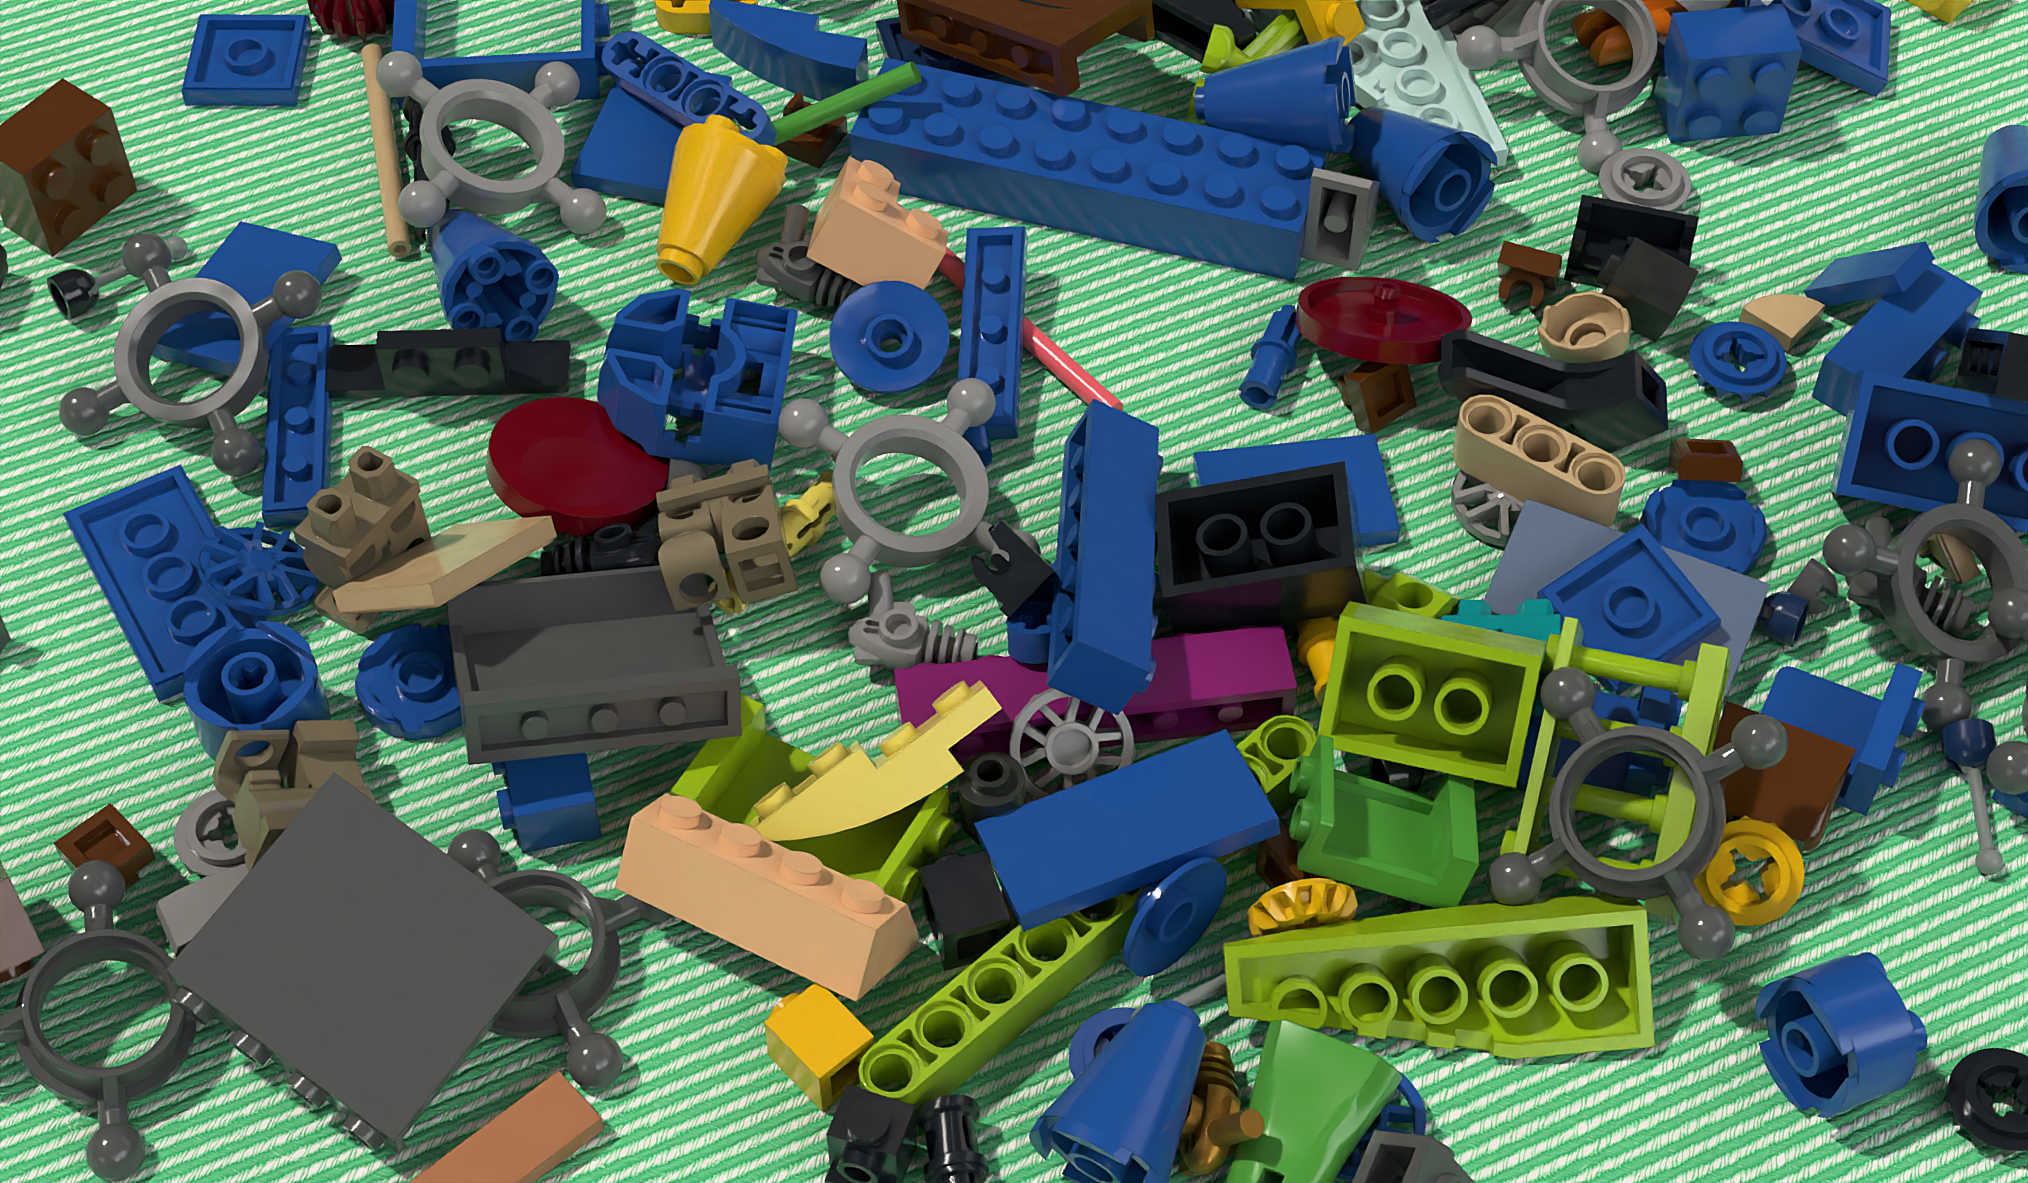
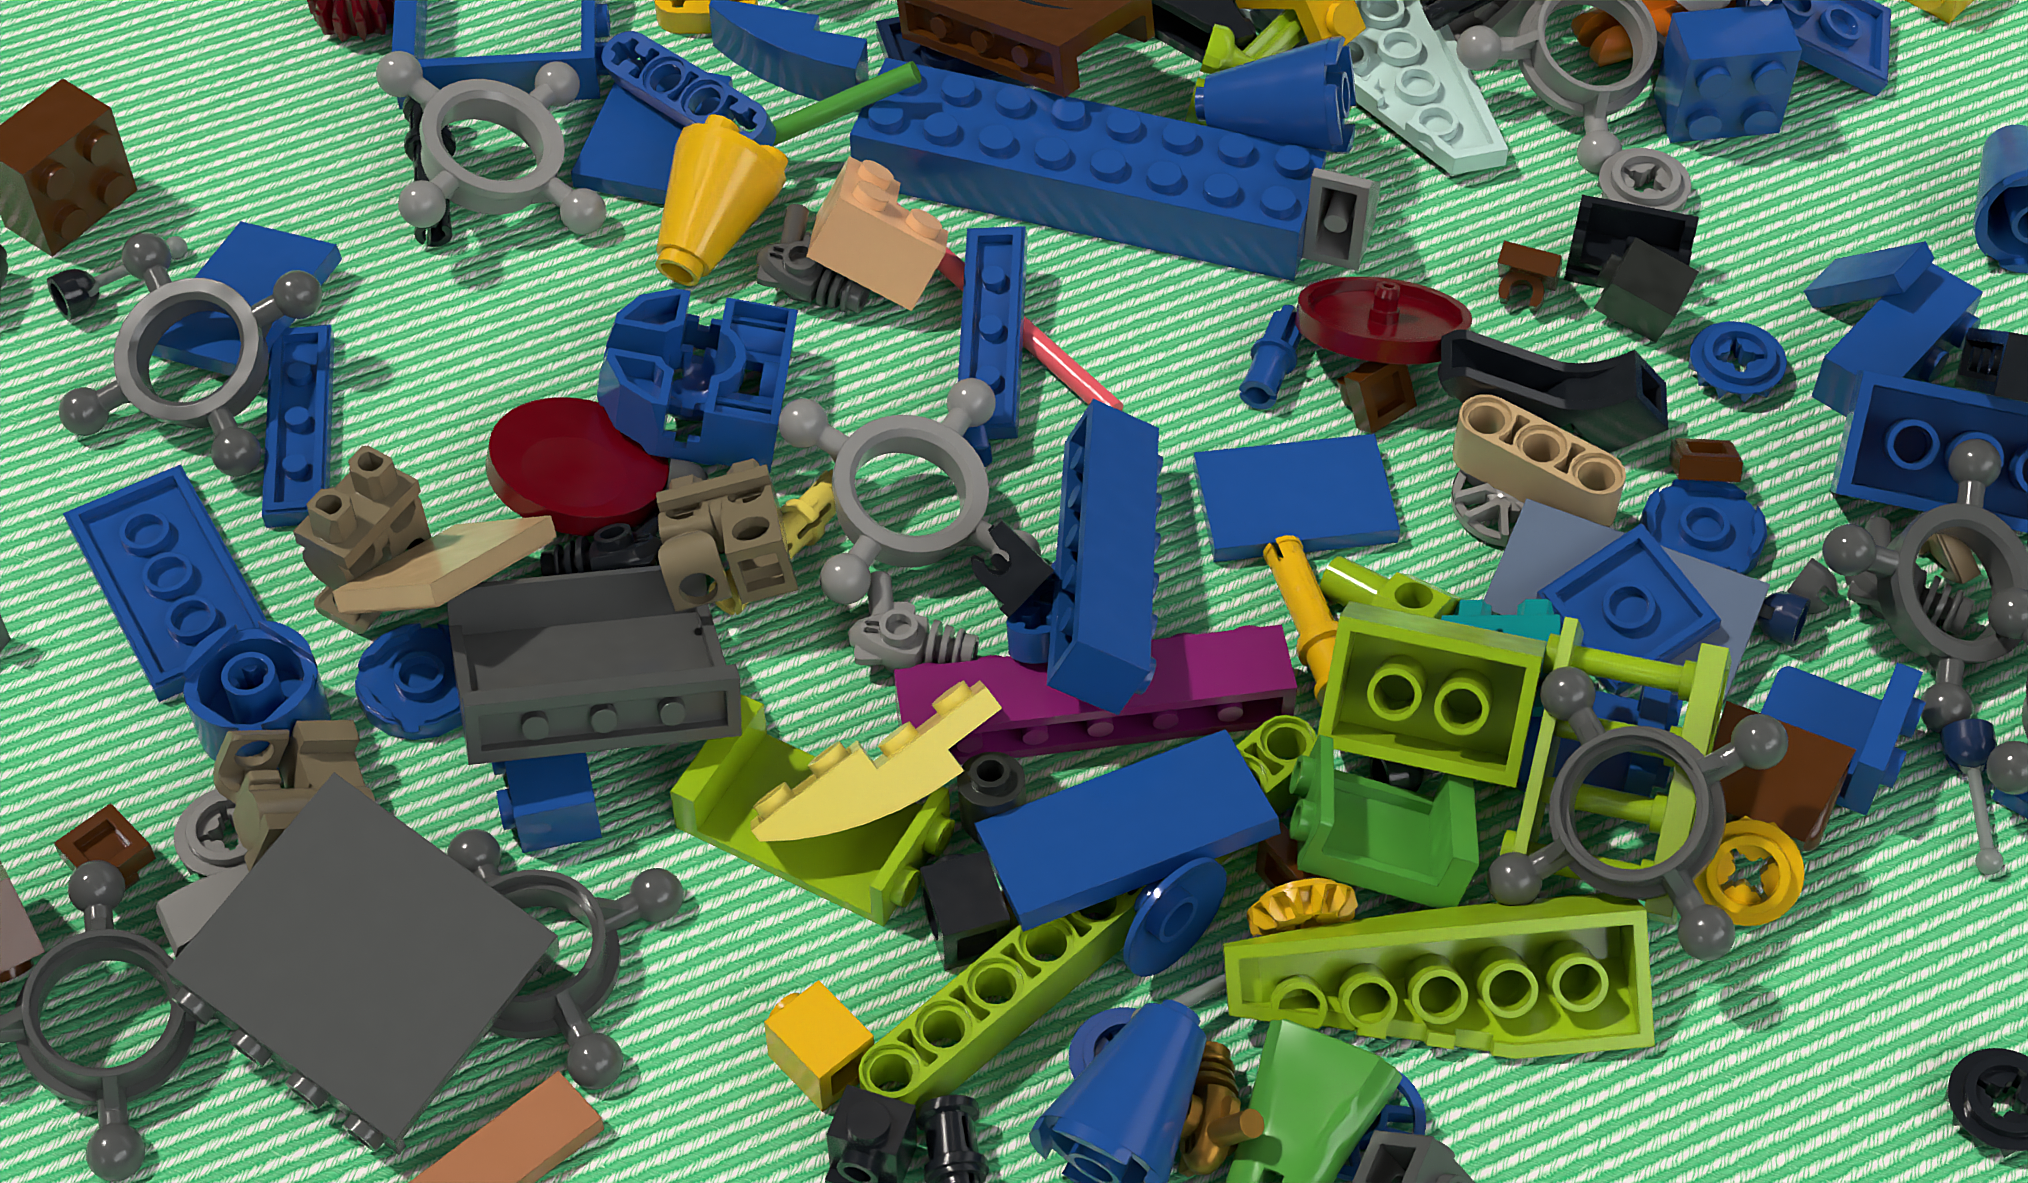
(247, 60): blue tile -> none
(256, 570): blue wheel -> none
(386, 154): tan piece -> none
(447, 365): black bracket -> none
(490, 276): blue cone -> none
(764, 896): light nougat slope -> none
(817, 144): reddish brown tile -> none
(883, 313): blue dish -> none
(1069, 742): light grey wheel -> none
(1260, 550): black brick -> none
(1426, 170): blue cone -> none
(1584, 328): tan hair -> none
(1783, 316): tan tile -> none
(1838, 1034): blue brick -> none

